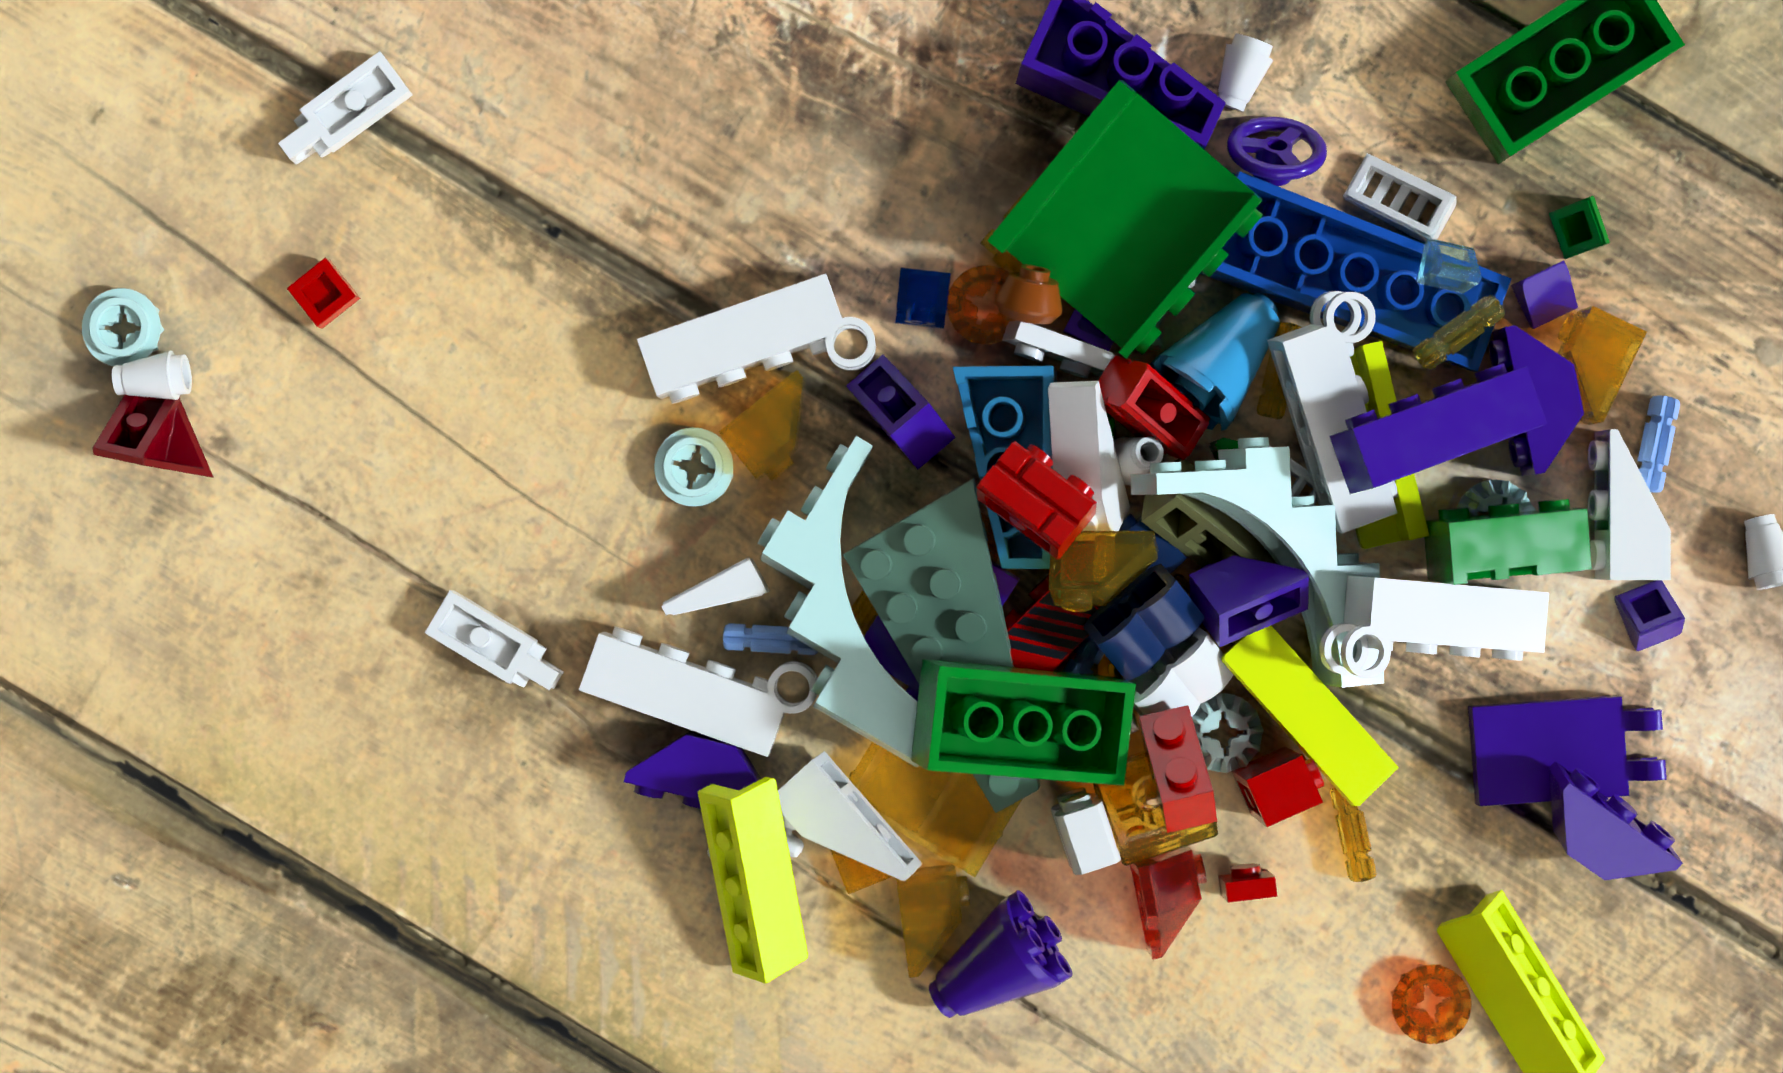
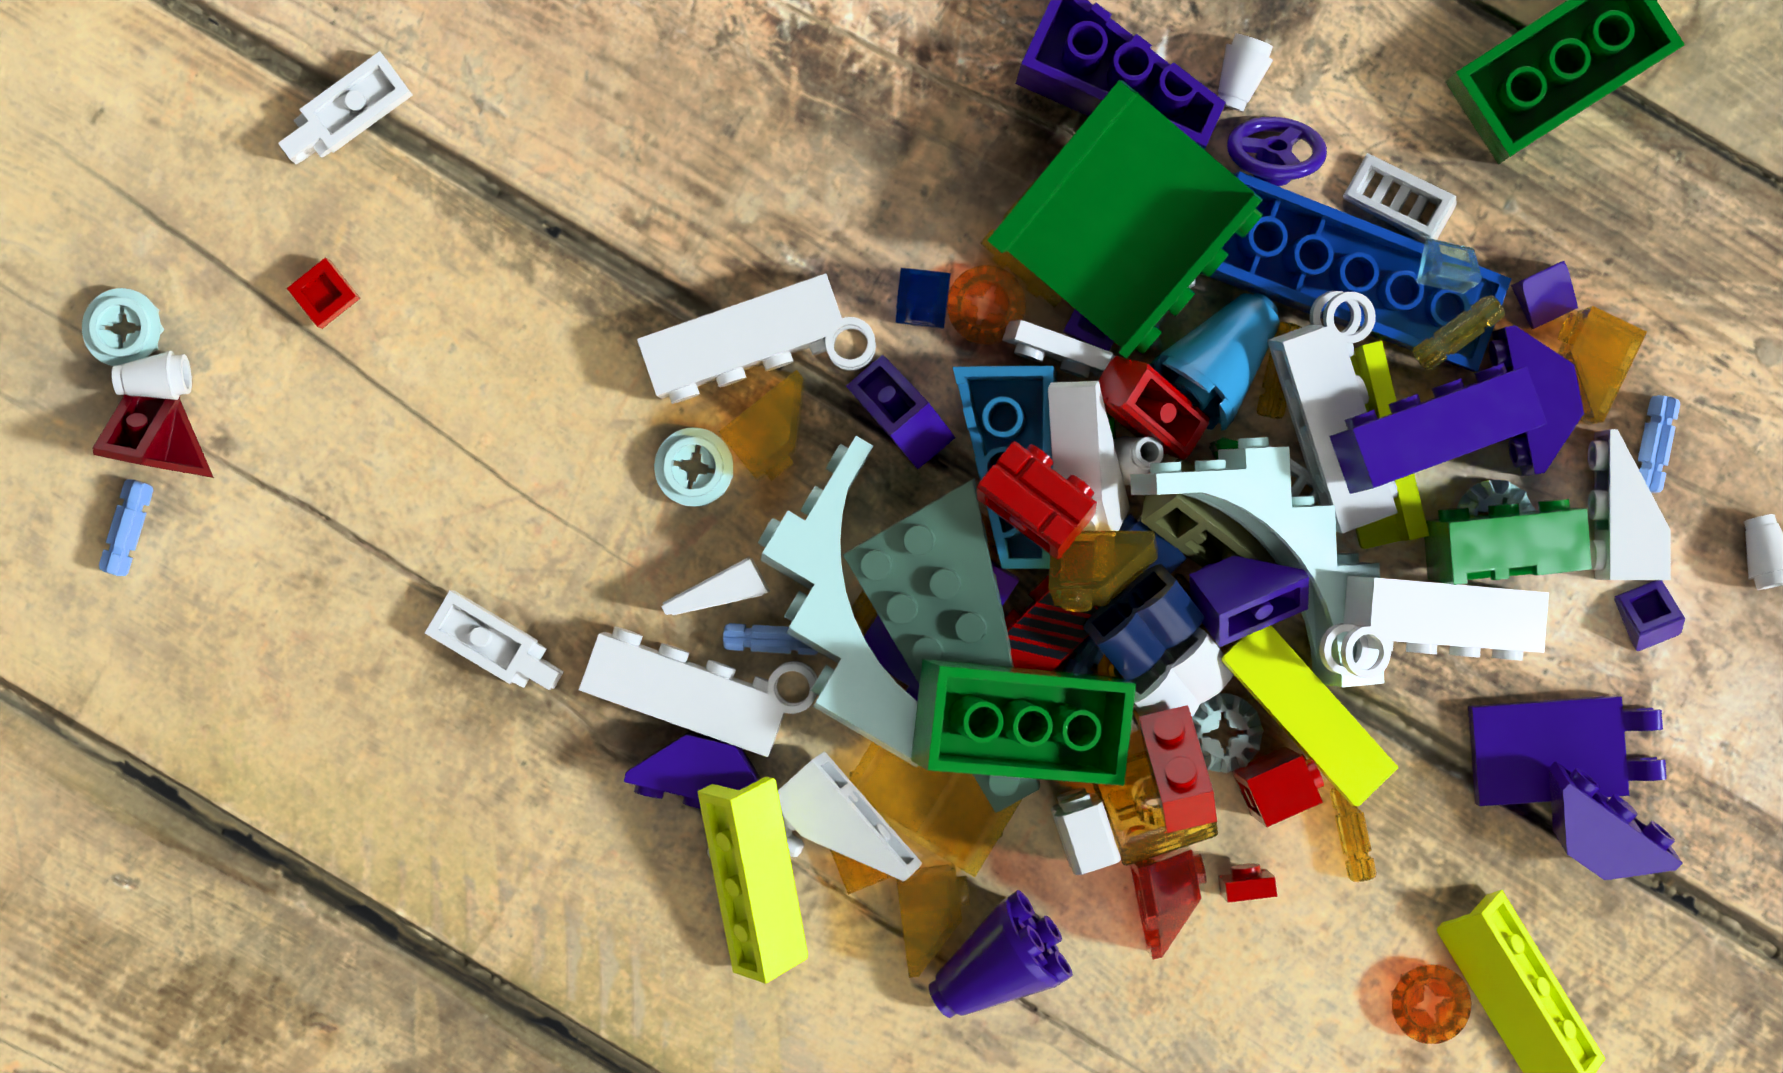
(126, 527): none -> light blue axle
(1030, 296): dark orange cone -> none
(1579, 227): green slope -> none

